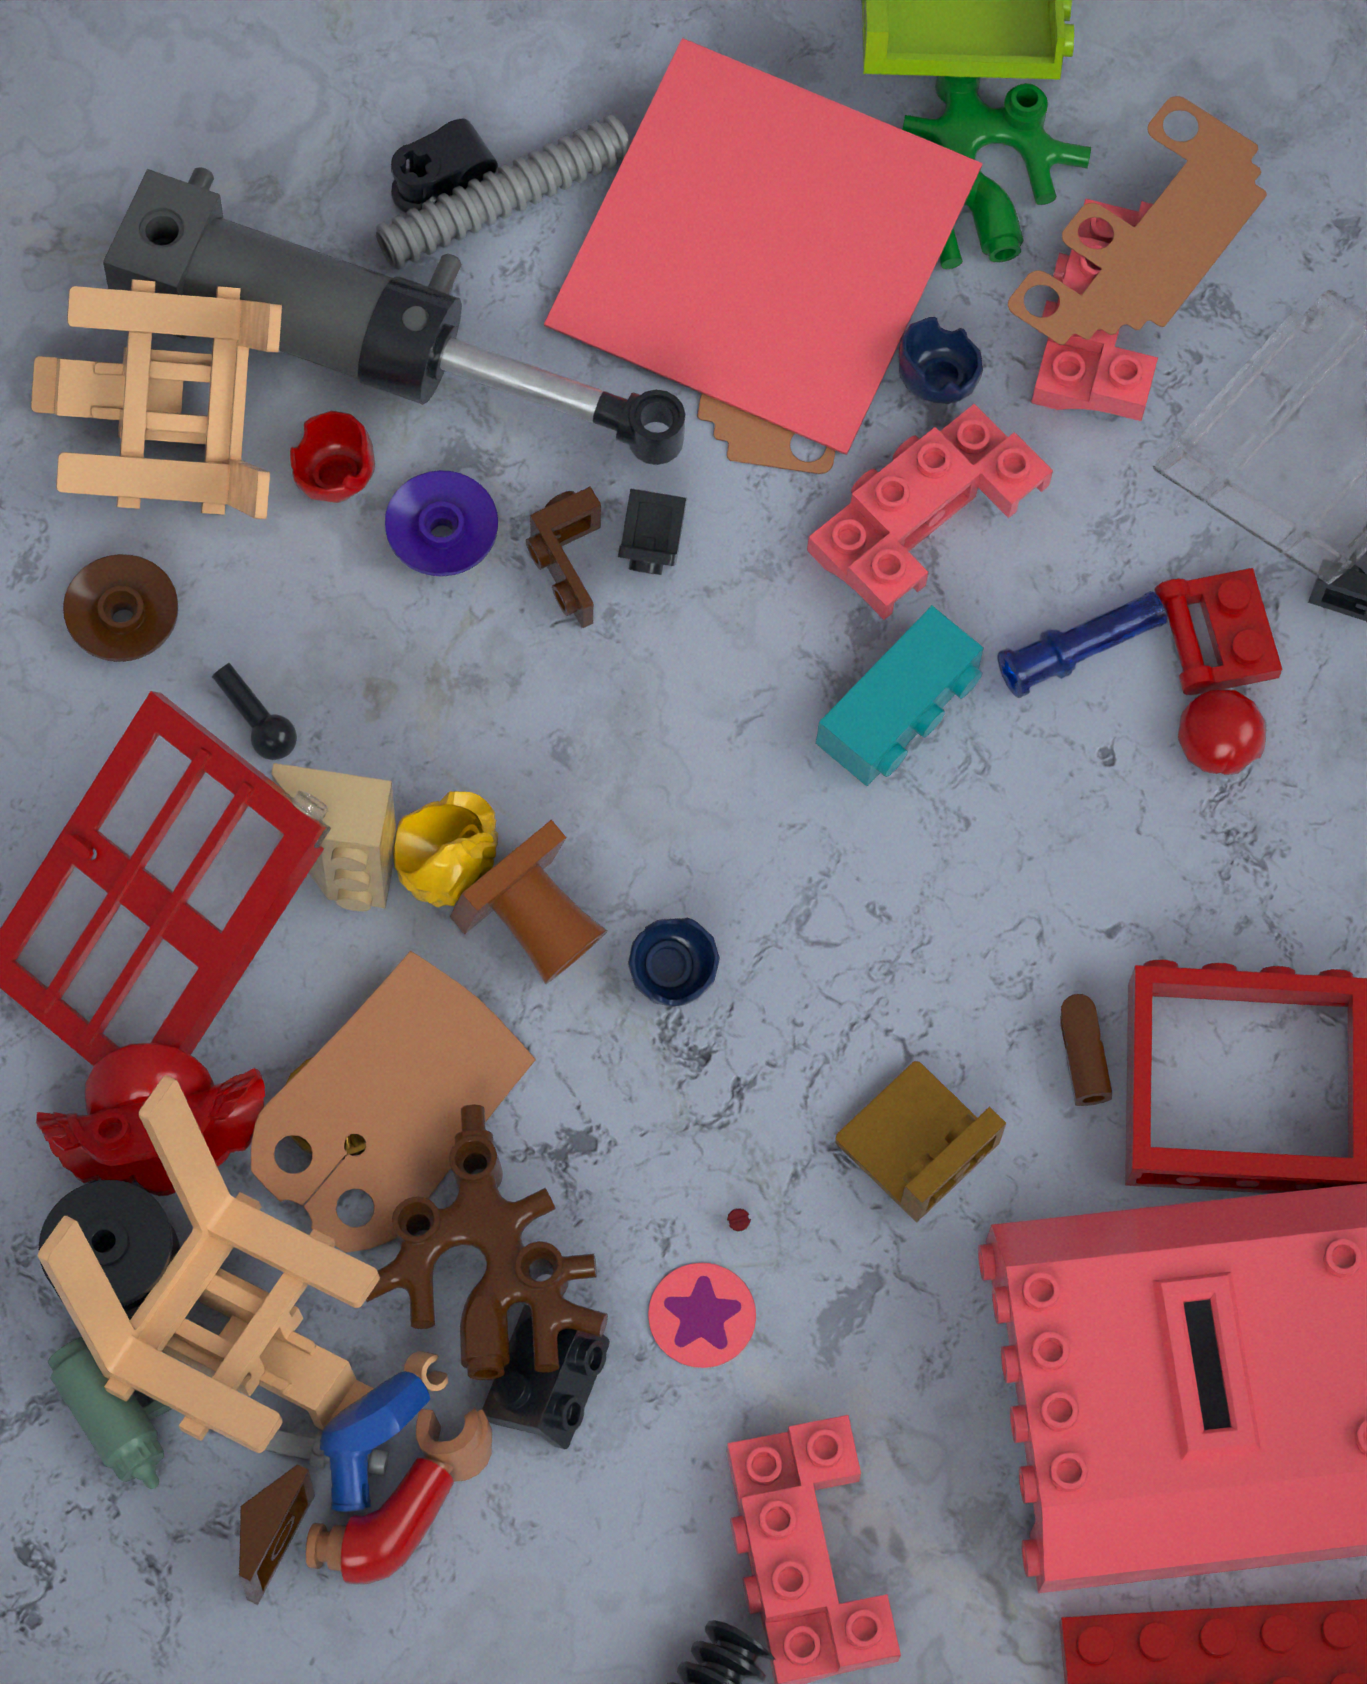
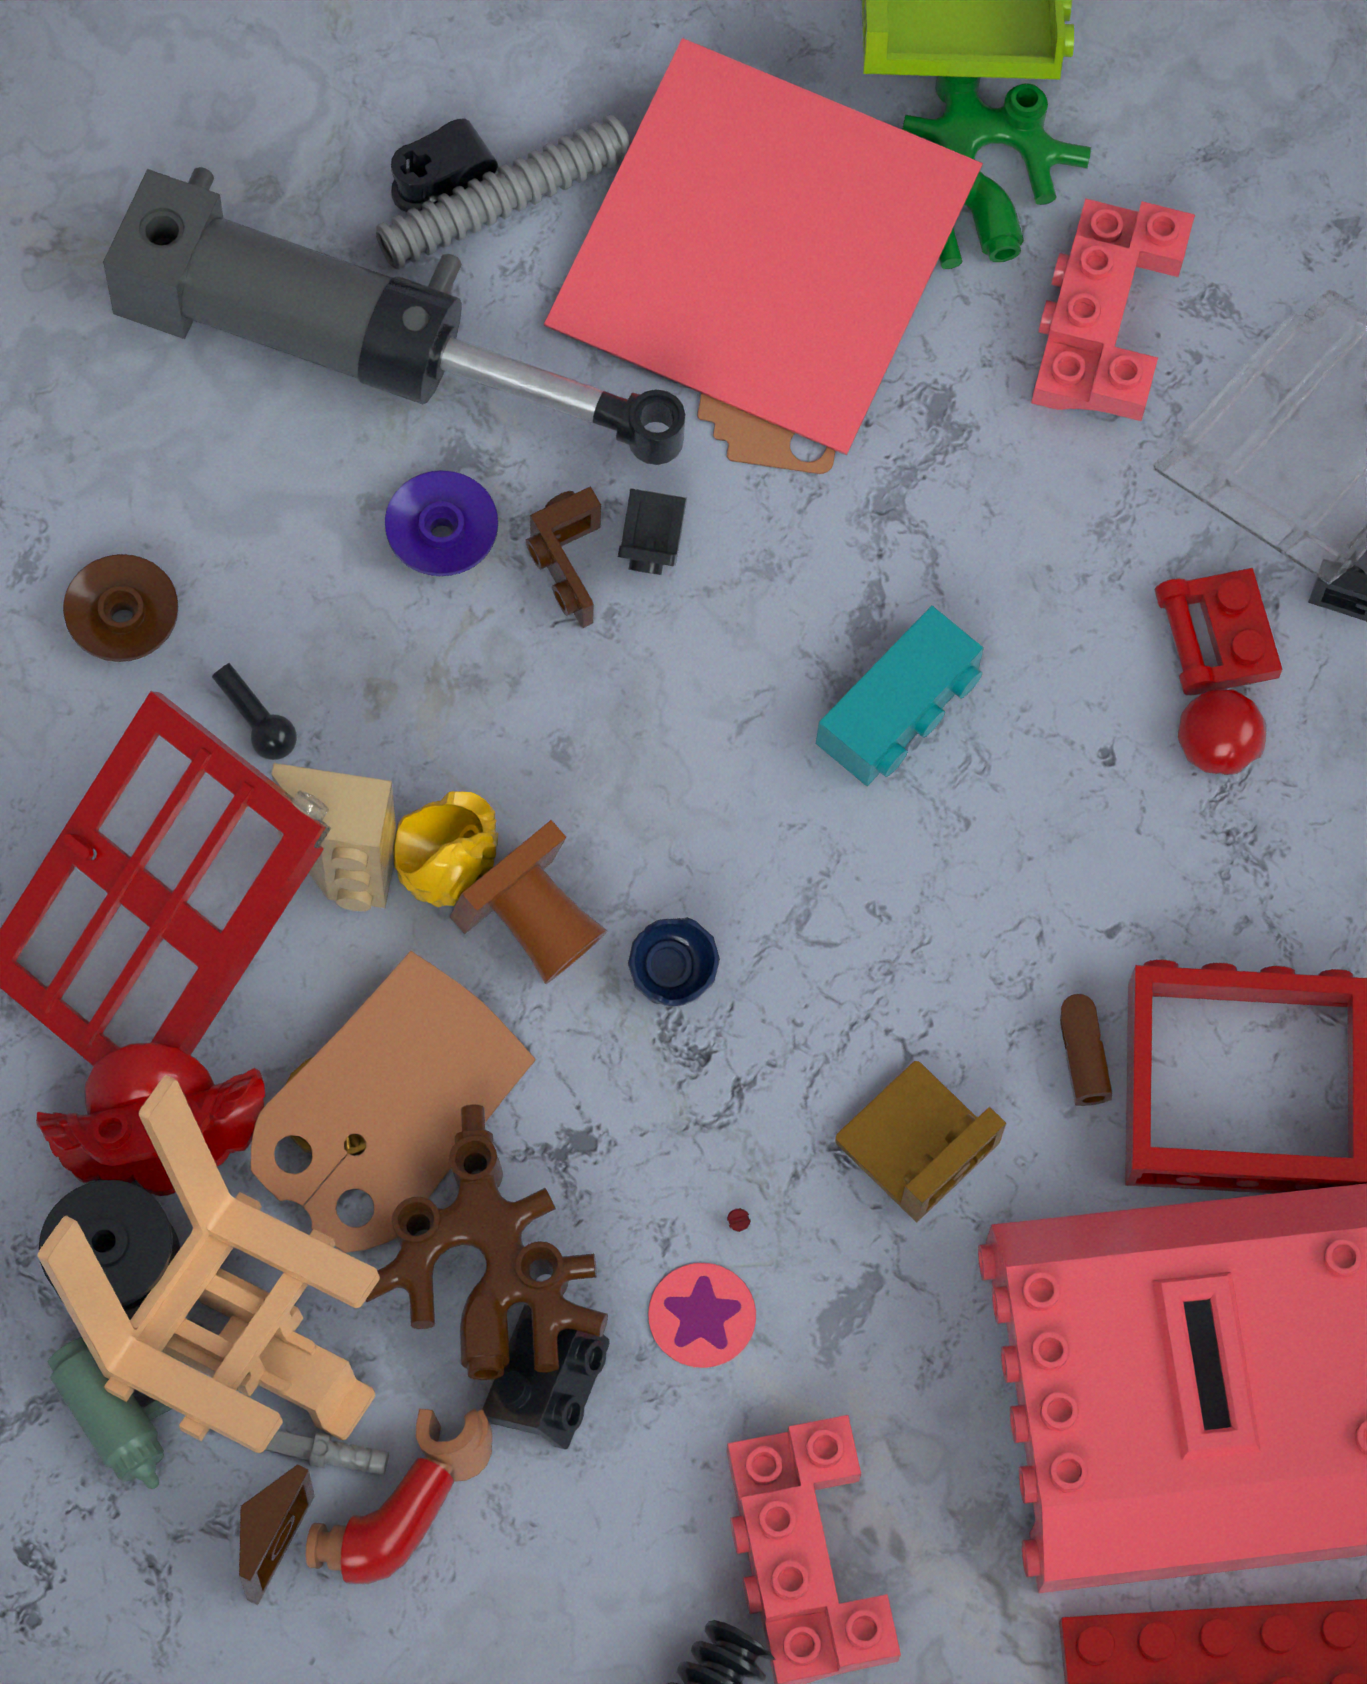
(148, 396): light nougat piece -> none
(333, 457): red hair -> none
(372, 1422): blue arm -> none
(914, 496): coral bracket -> none
(938, 362): dark blue hair -> none
(1059, 652): clear blue pin -> none
(1173, 246): nougat piece -> none

